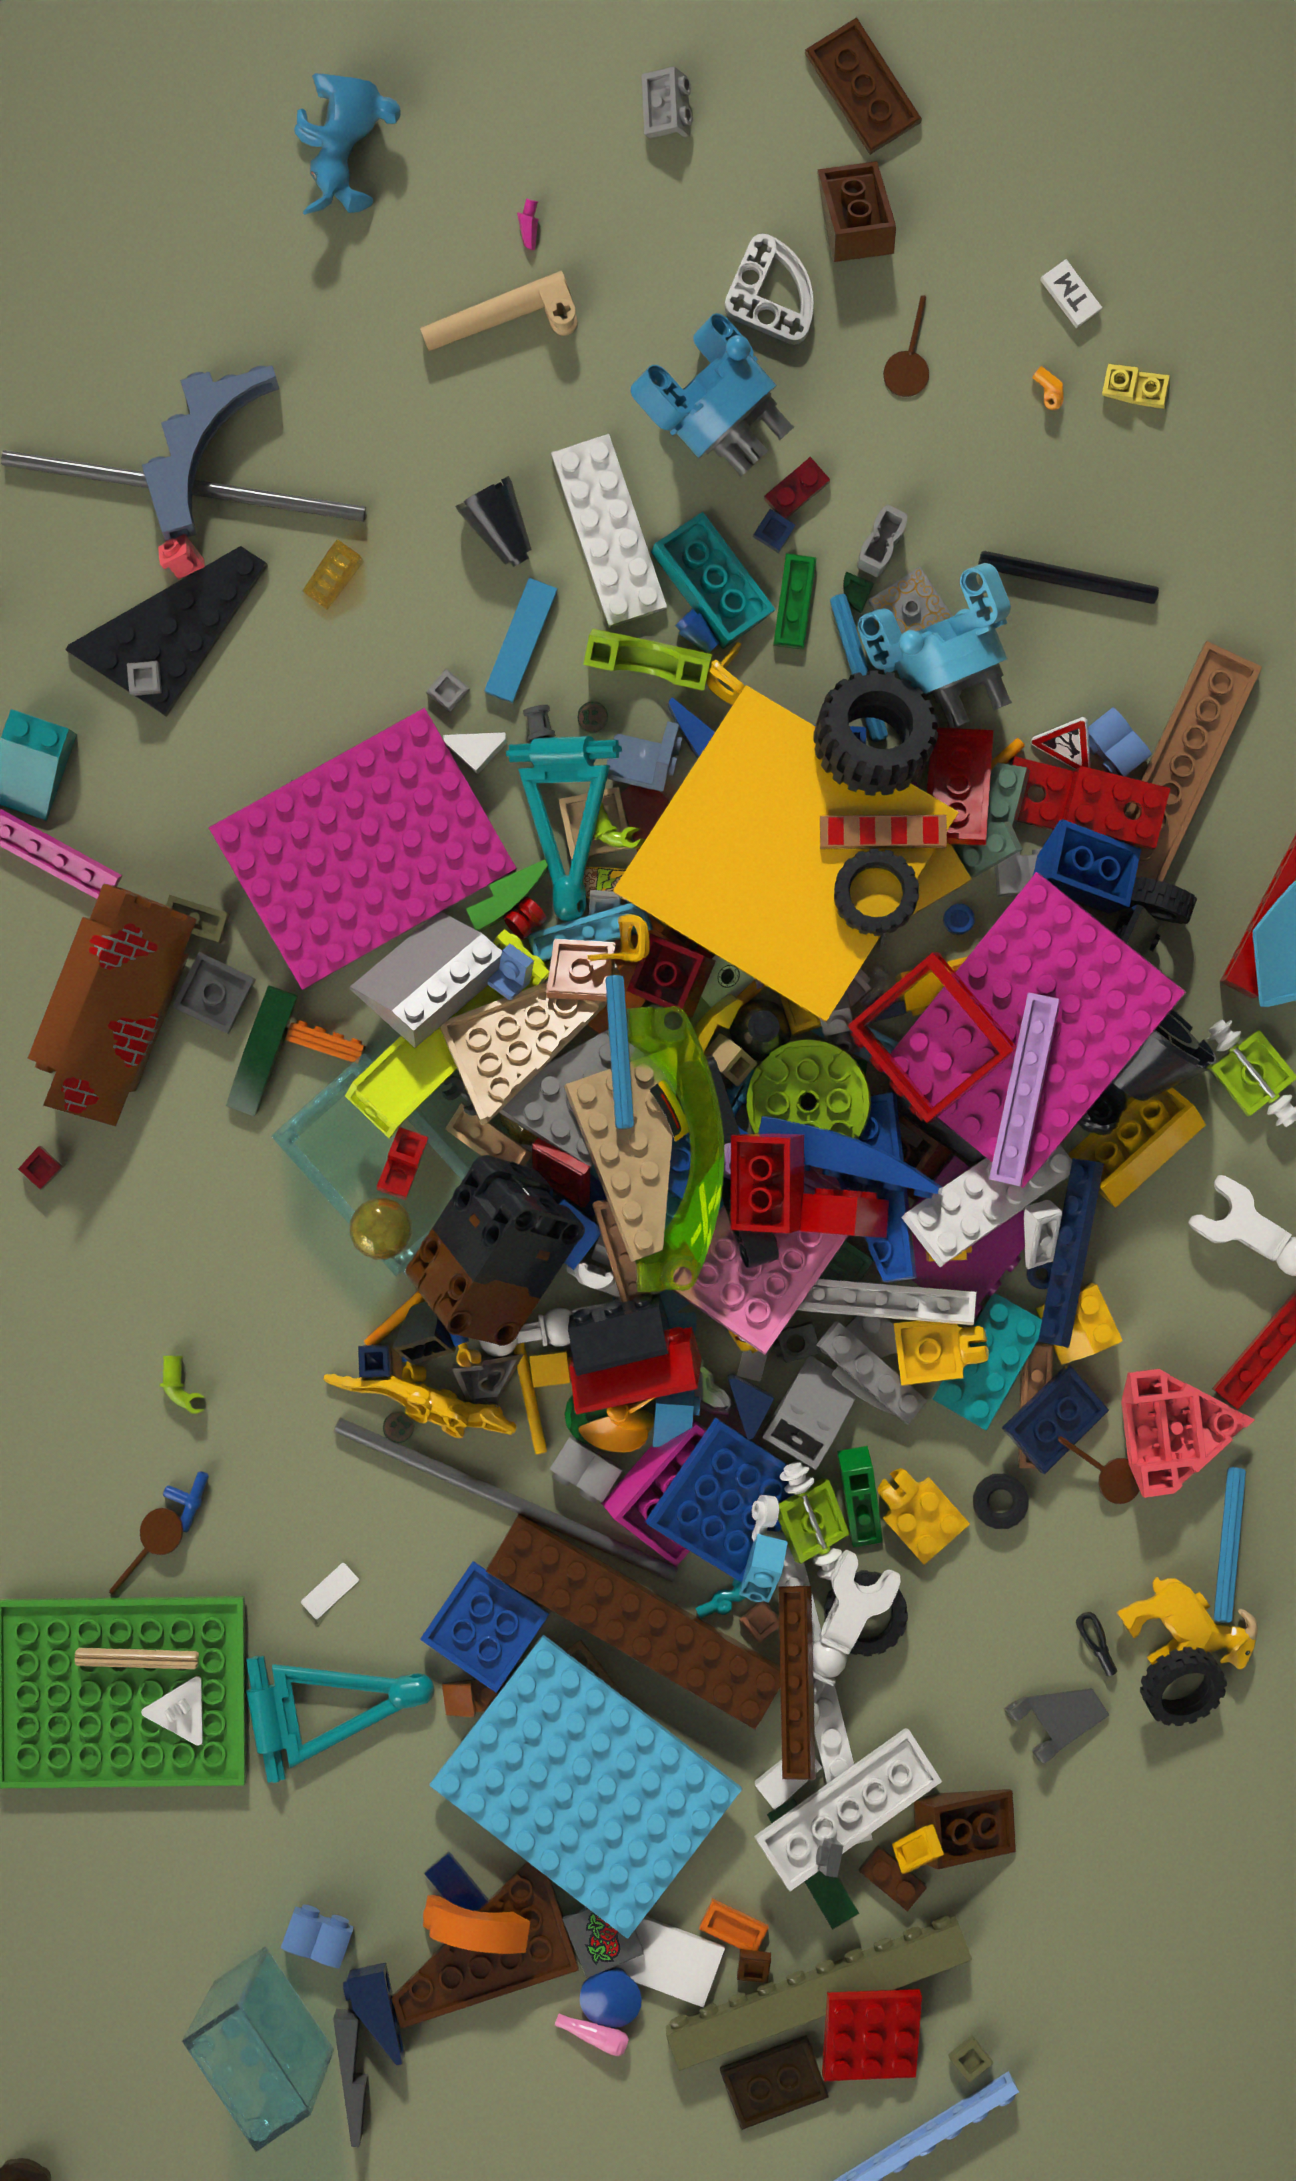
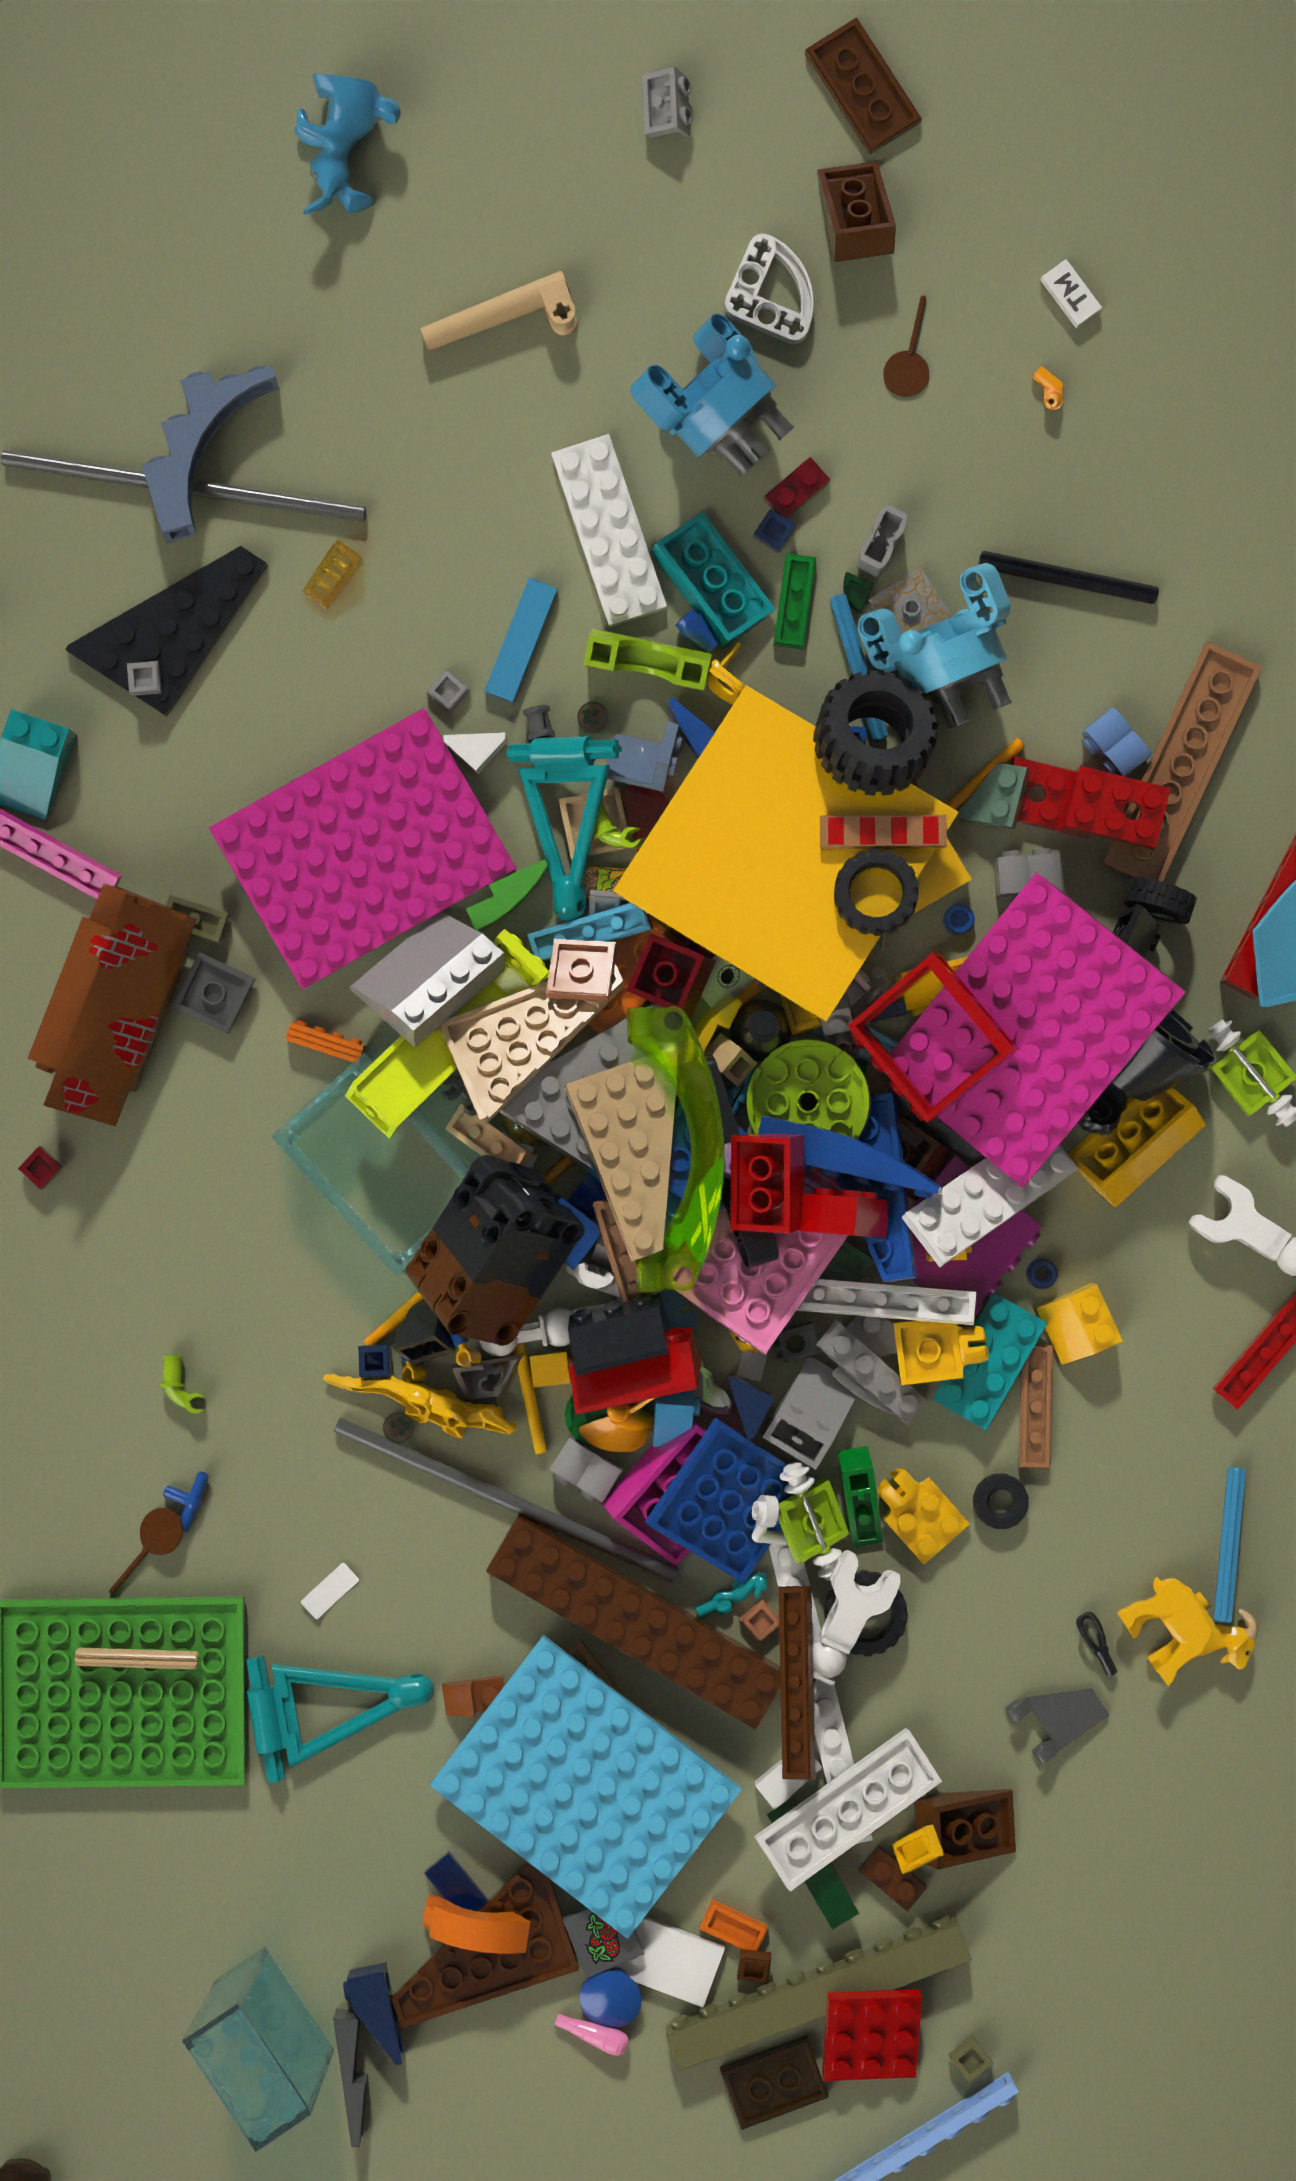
(180, 556): coral bracket -> none
(180, 1711): white piece -> none
(262, 1050): dark green slope -> none
(317, 1936): medium blue brick -> none
(380, 1228): clear yellow cylinder -> none
(402, 1163): red slope -> none
(484, 1626): blue plate -> none
(498, 521): black cone -> none
(513, 972): medium blue bracket -> none
(525, 918): red wheel -> none
(528, 223): dark pink bar -> none
(563, 1172): red plate -> none
(619, 1052): dark azure axle -> none
(628, 952): yellow piece -> none
(671, 1109): sticker -> none
(763, 1568): medium azure slope -> none
(829, 1857): dark grey plate -> none
(961, 779): red plate -> none
(999, 846): sand green wing -> none
(1025, 1089): lavender plate -> none
(1041, 1232): white slope -> none
(1059, 1409): dark blue tile -> none
(1067, 743): piece -> none
(1071, 1252): dark blue plate -> none
(1089, 866): blue slope -> none
(1115, 1479): reddish brown piece -> none
(1136, 387): light yellow slope -> none
(1172, 1430): coral wedge -> none
(1175, 1666): black tyre -> none

